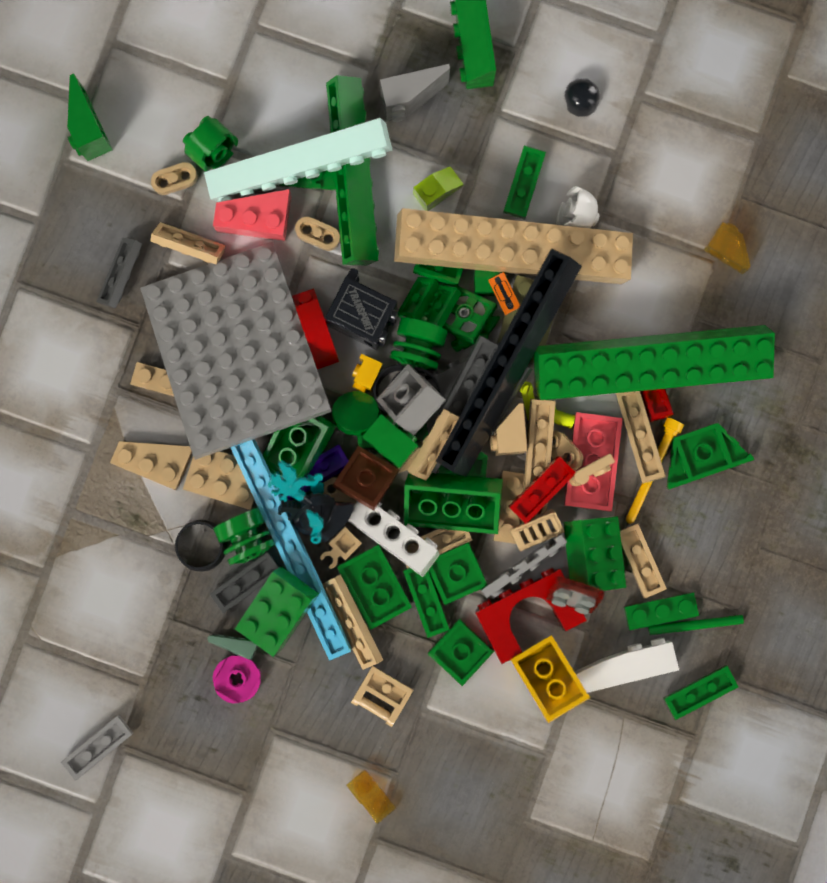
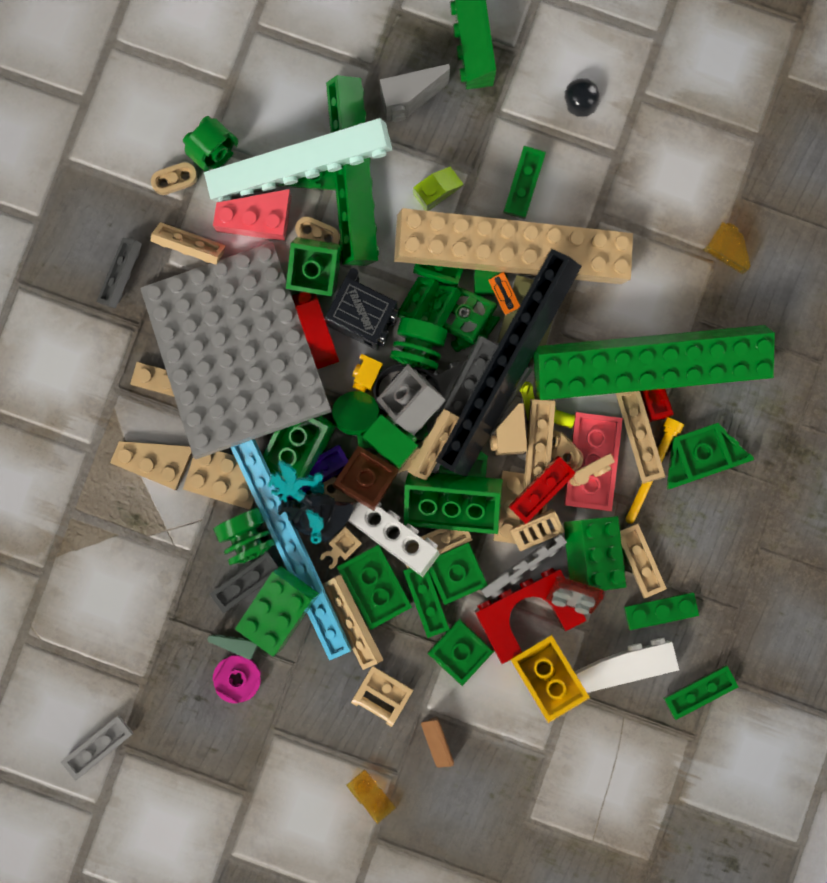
(83, 123): green slope -> none
(216, 562): black tyre -> none
(313, 266): none -> green brick
(437, 742): none -> medium nougat slope
(579, 210): white cylinder -> none
(696, 625): green bar -> none

